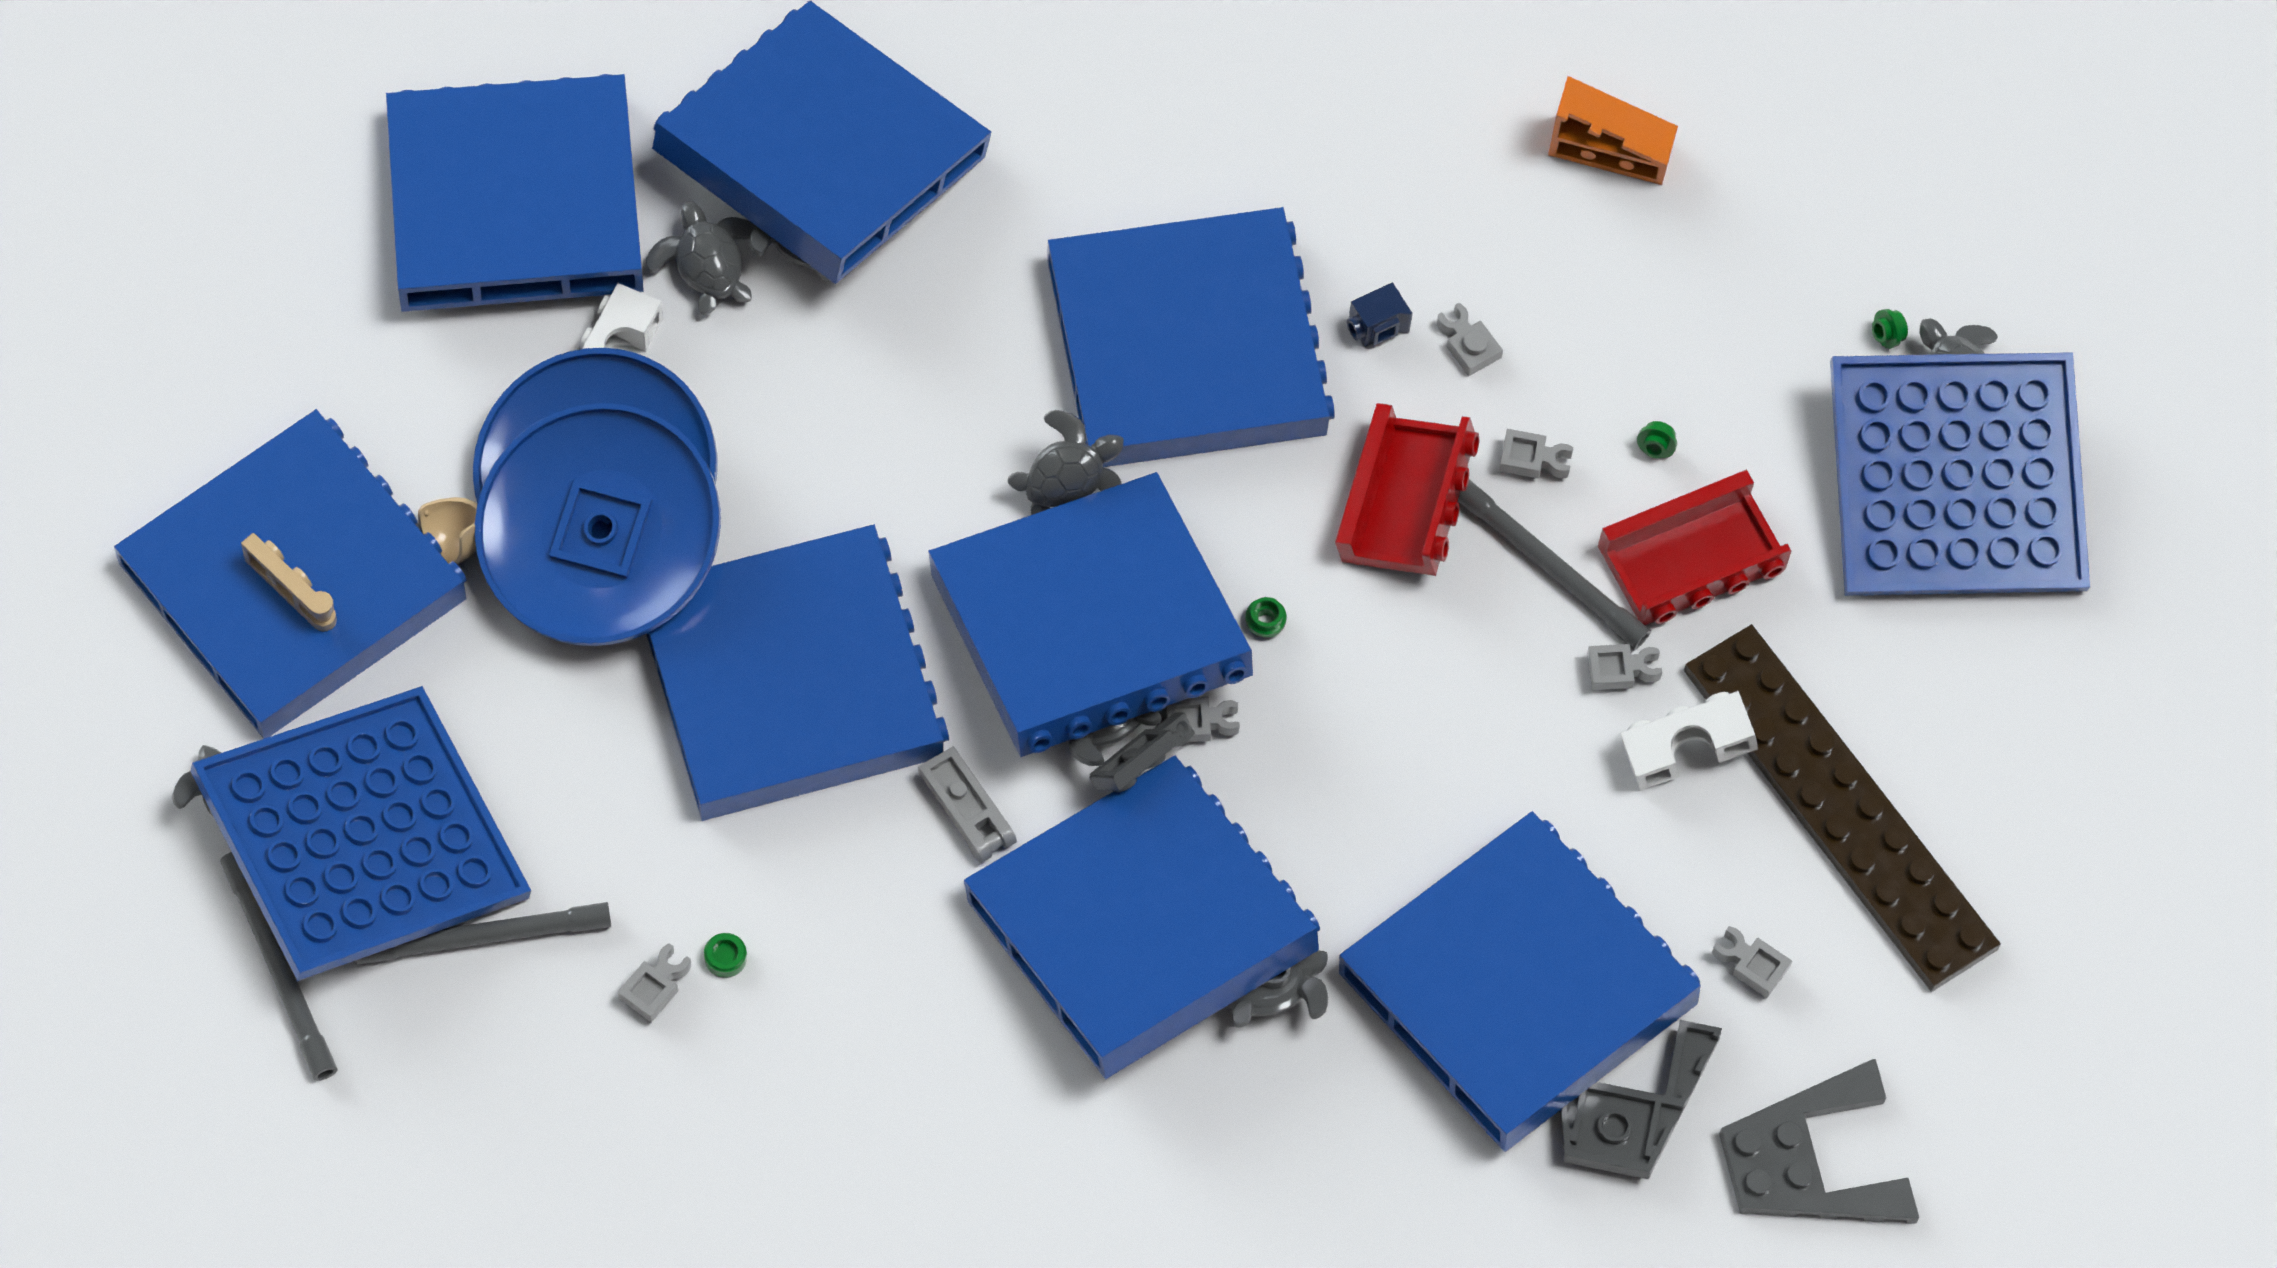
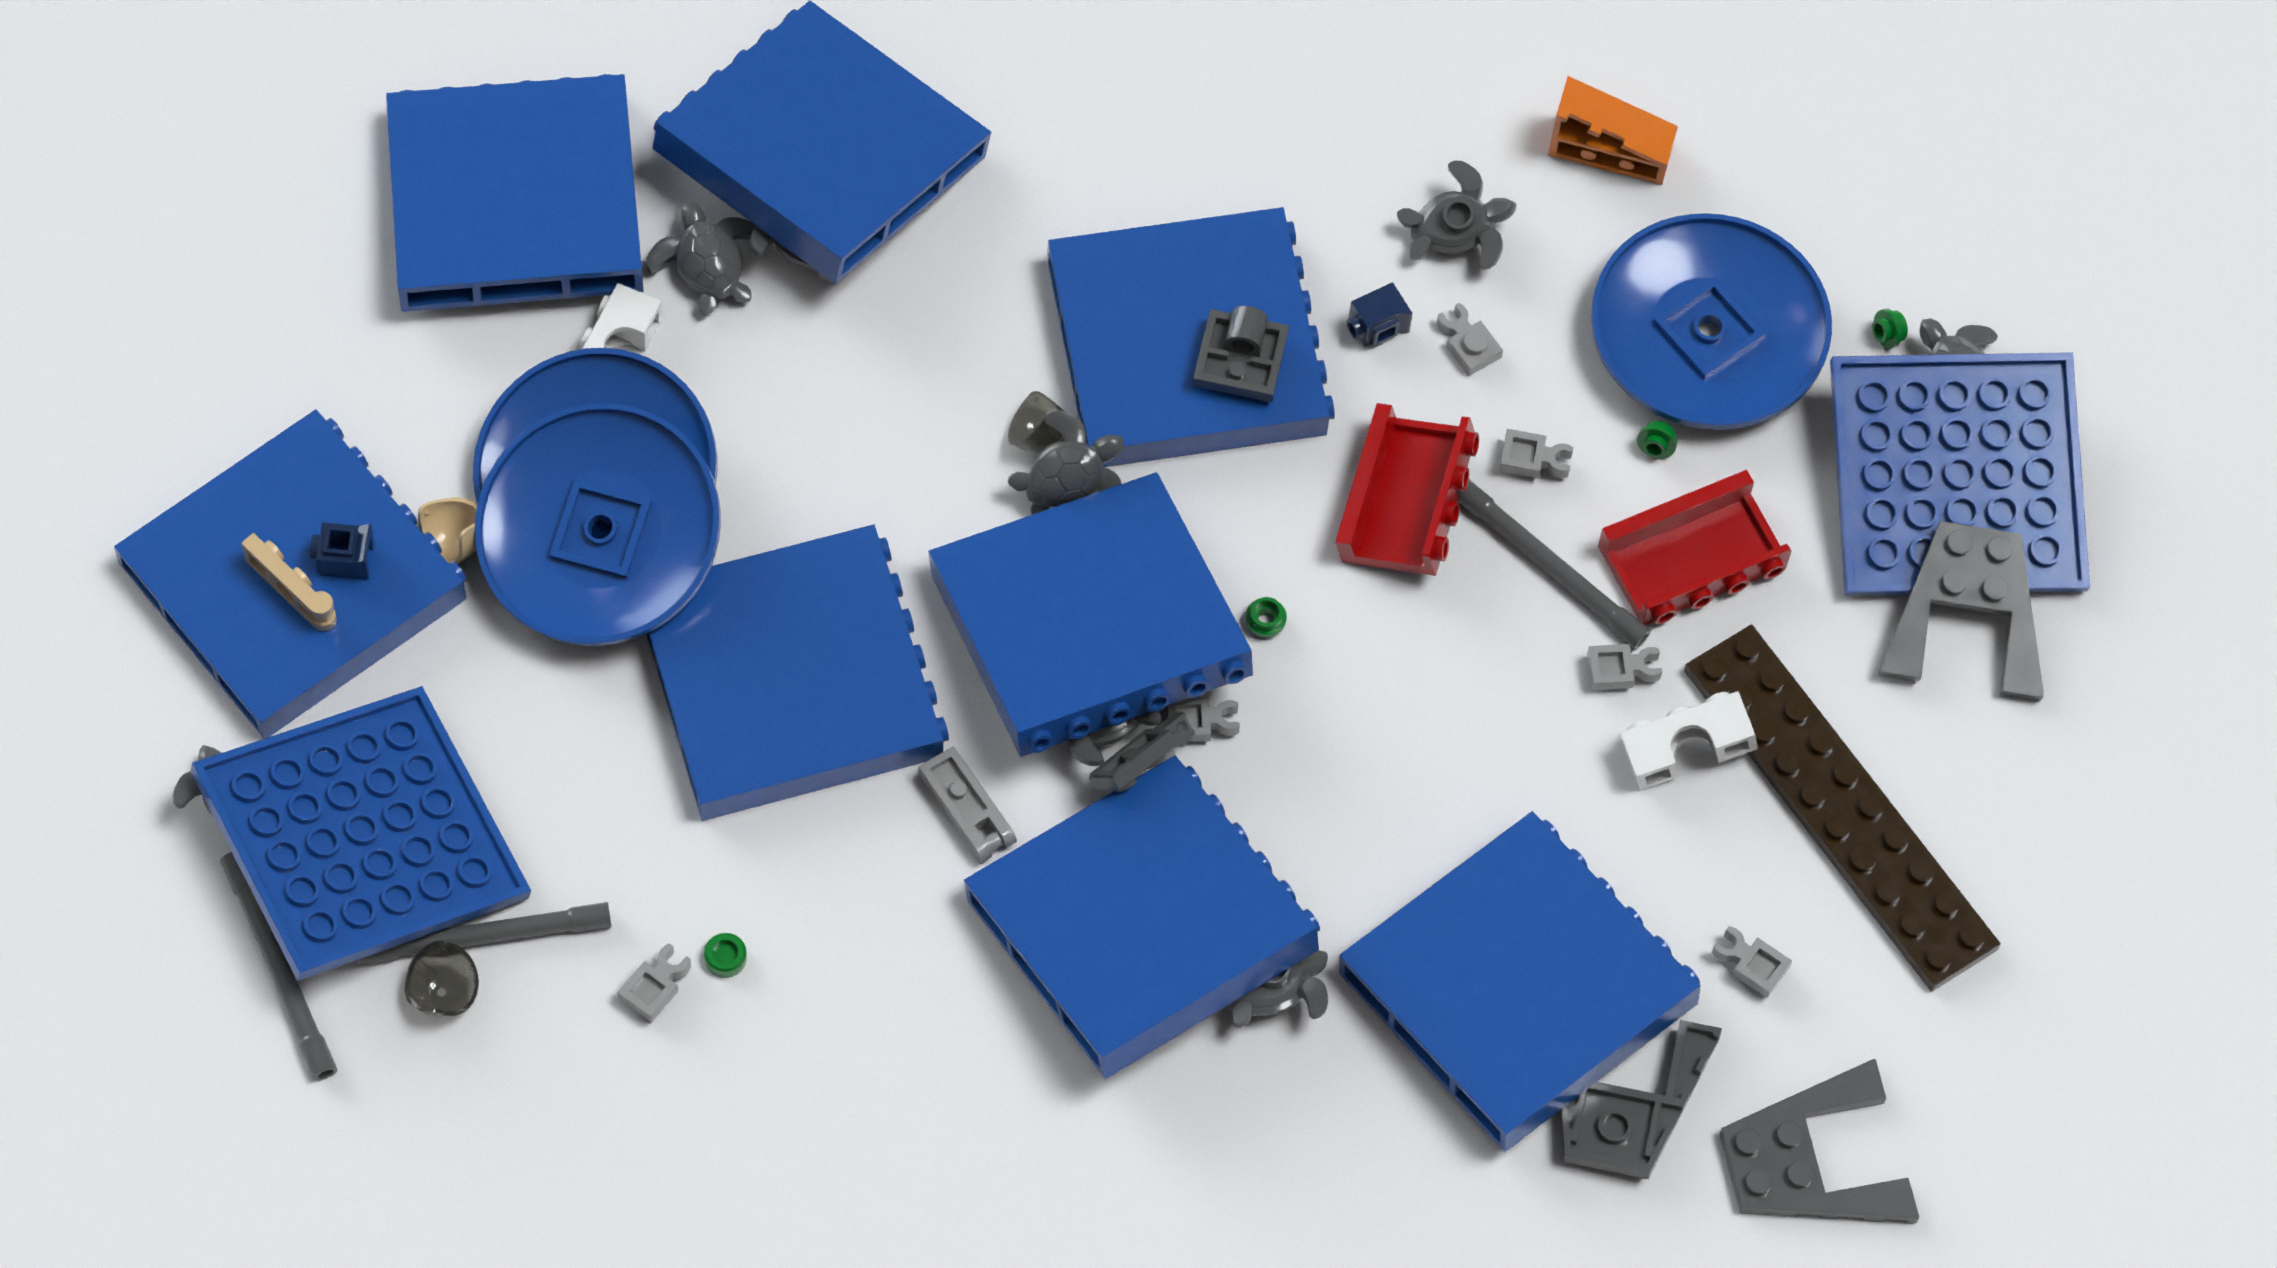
(343, 563): none -> dark blue window
(441, 980): none -> clear smoke helmet
(1028, 425): none -> clear smoke helmet
(1241, 353): none -> dark grey plate
(1459, 220): none -> dark grey animal
(1718, 273): none -> blue dish
(1978, 573): none -> wing

